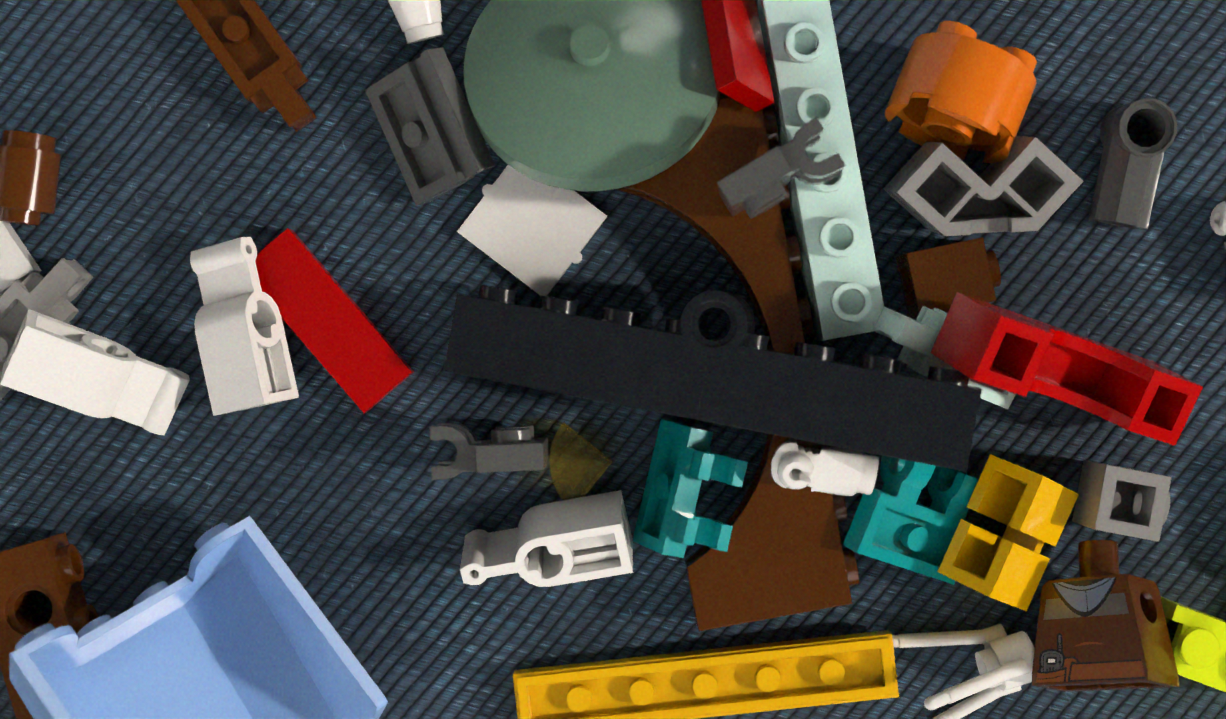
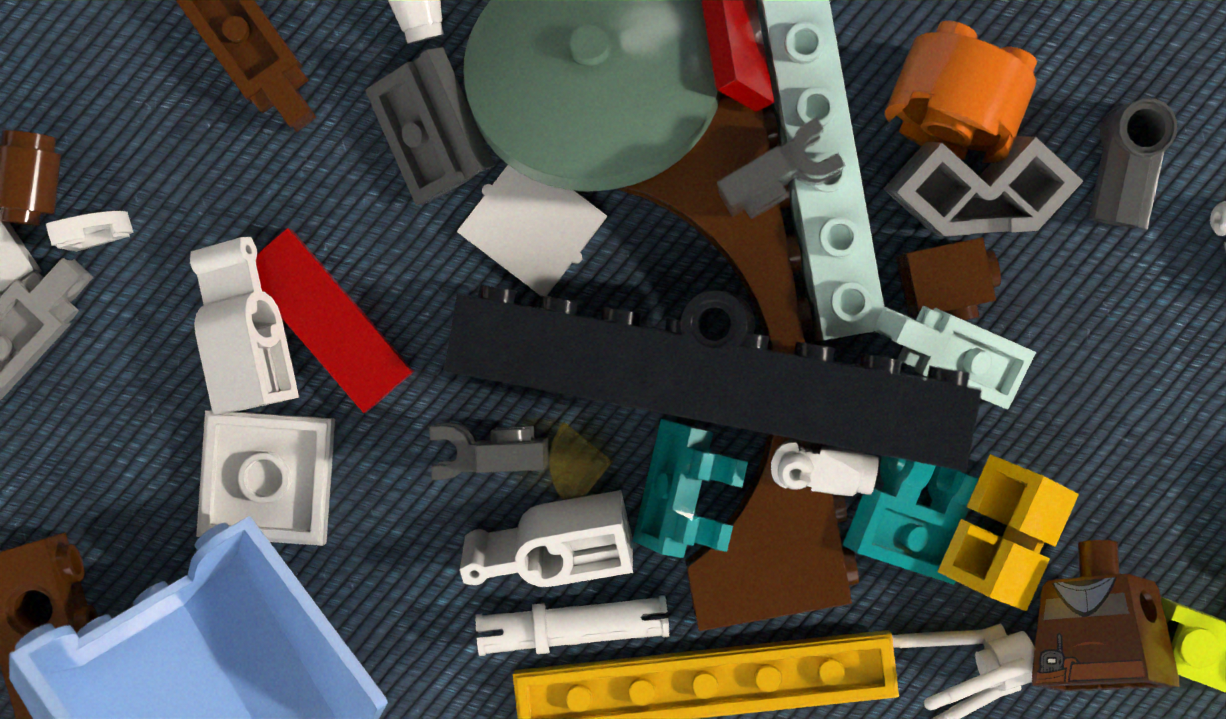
(89, 230): none -> white tile
(91, 374): white piece -> none
(269, 471): none -> white tile
(571, 625): none -> white pin
(1037, 357): red arch -> none
(1122, 500): light grey brick -> none

